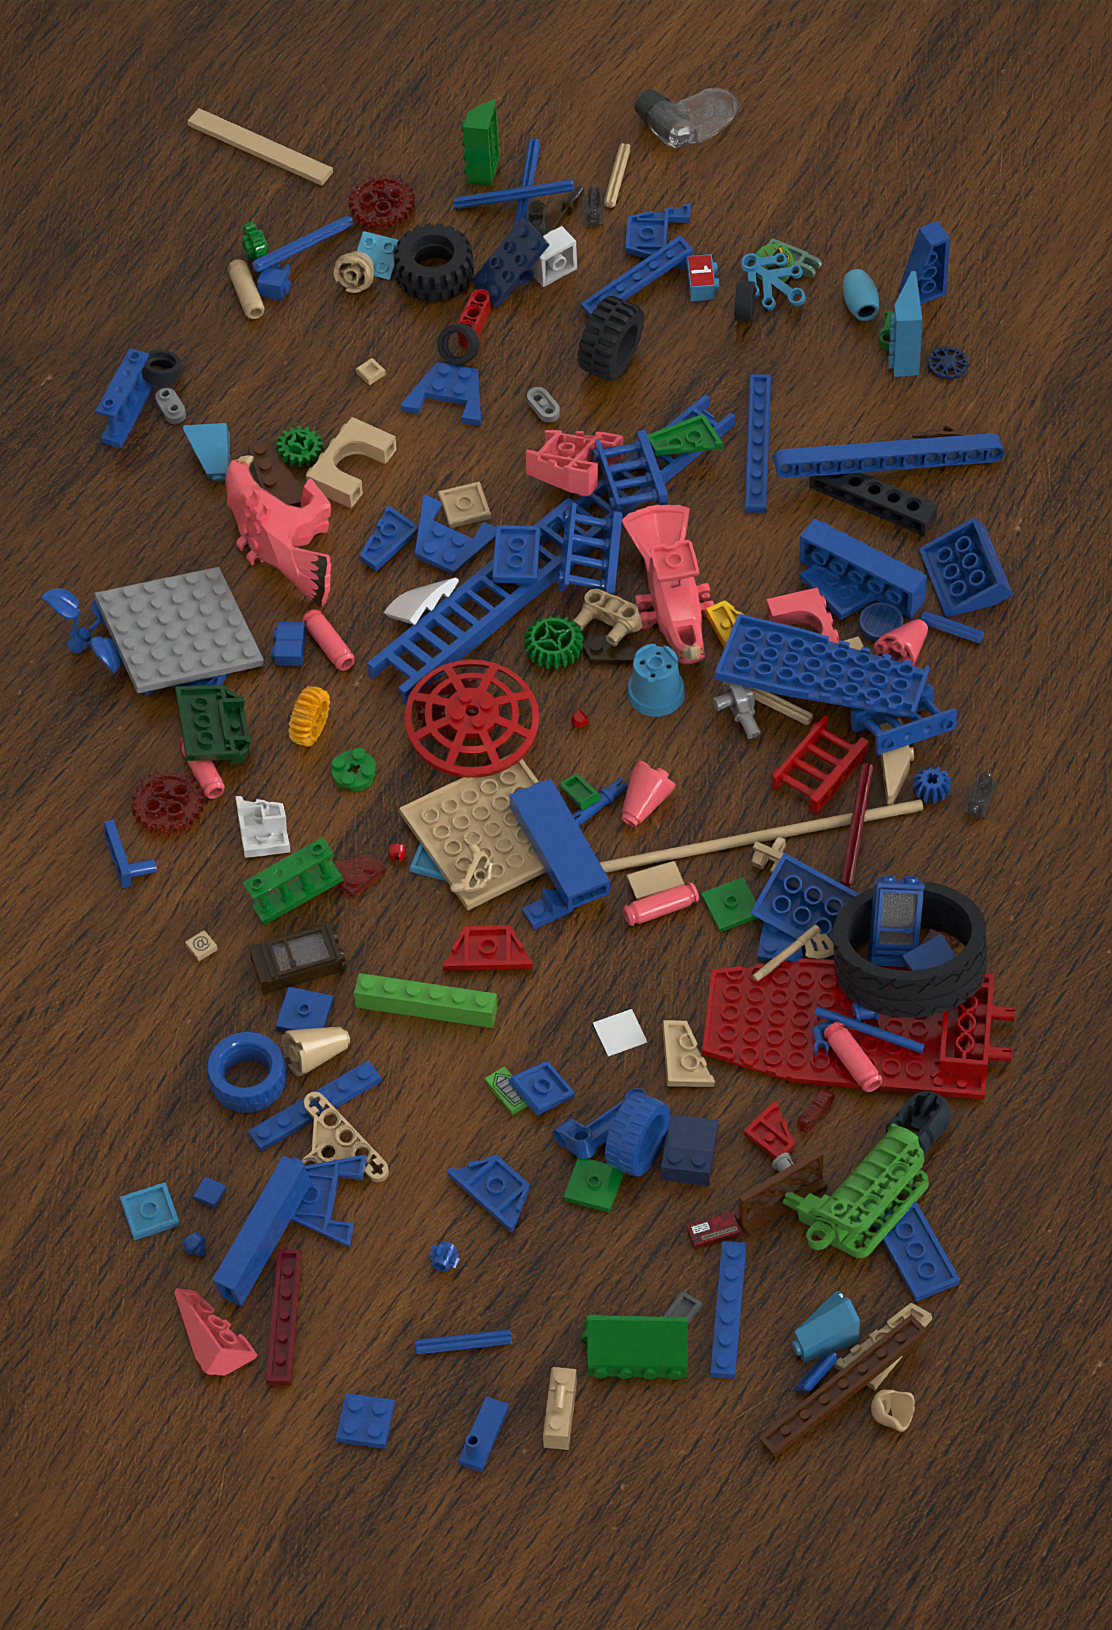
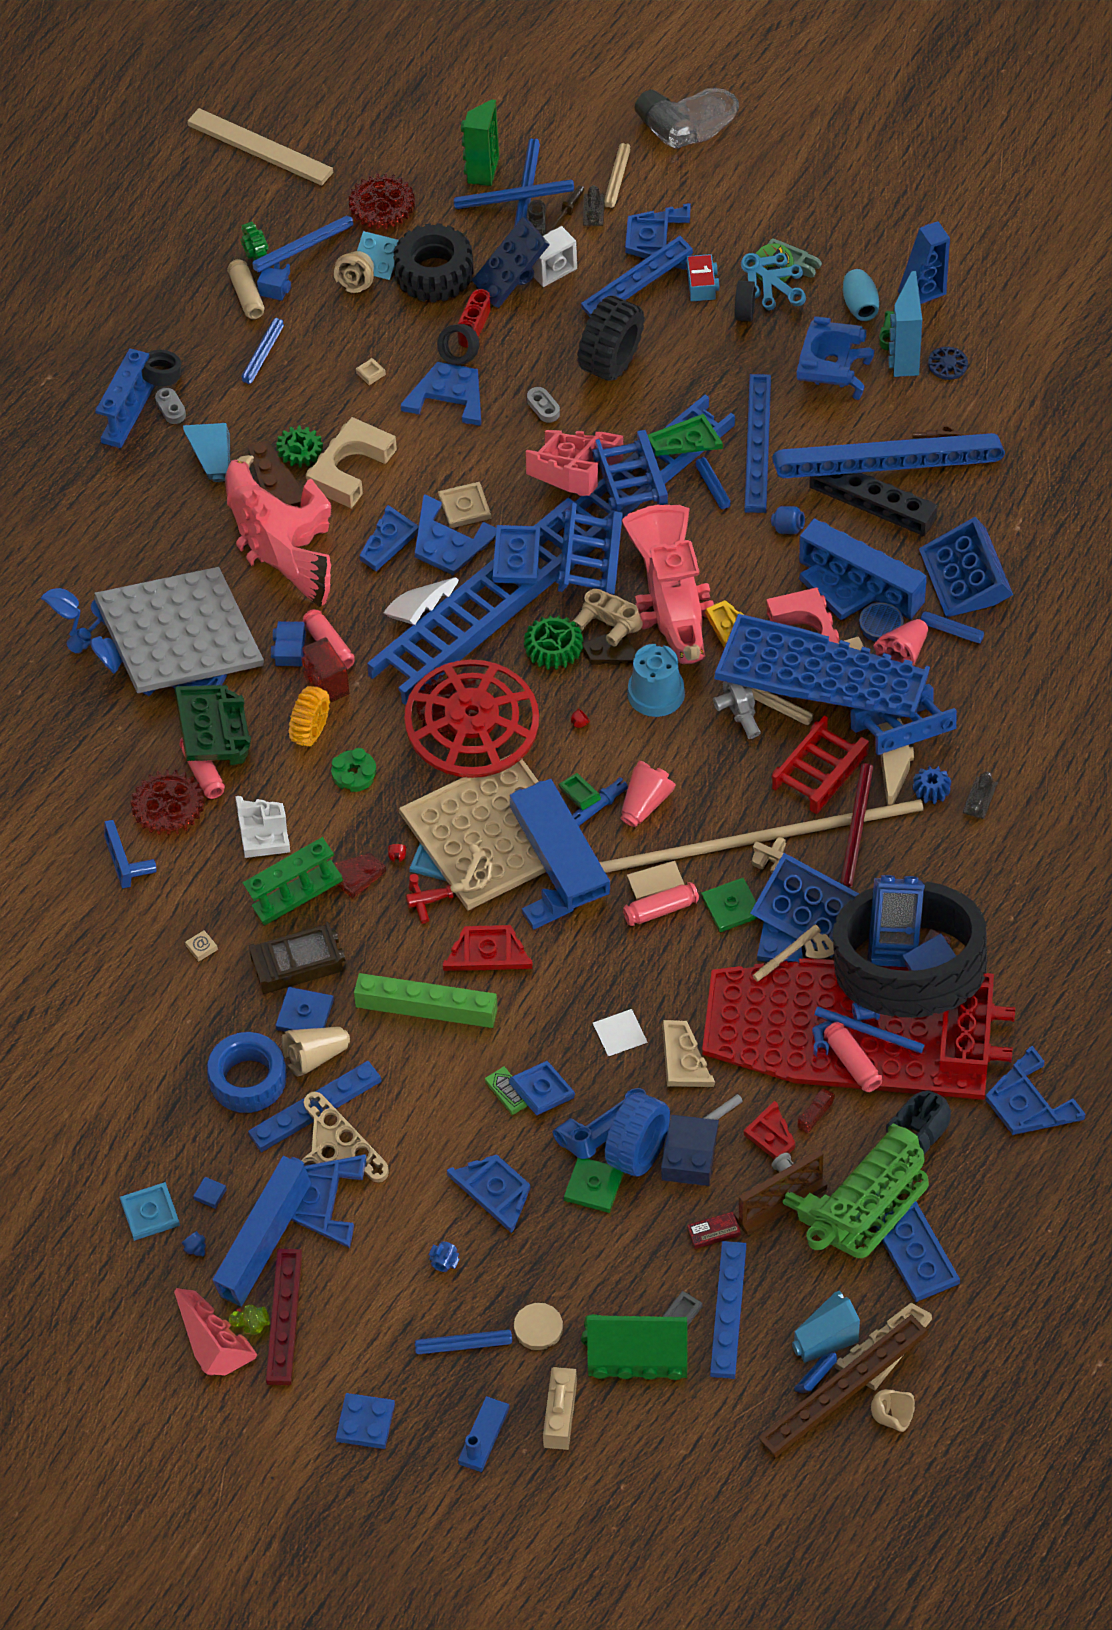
(252, 1318): none -> clear neon green animal
(262, 350): none -> axle
(325, 669): none -> clear red brick
(424, 897): none -> red piece
(538, 1326): none -> tan tile
(713, 483): none -> blue axle
(725, 1108): none -> light grey piece
(788, 520): none -> blue head
(833, 339): none -> blue piece
(1021, 1104): none -> blue wing

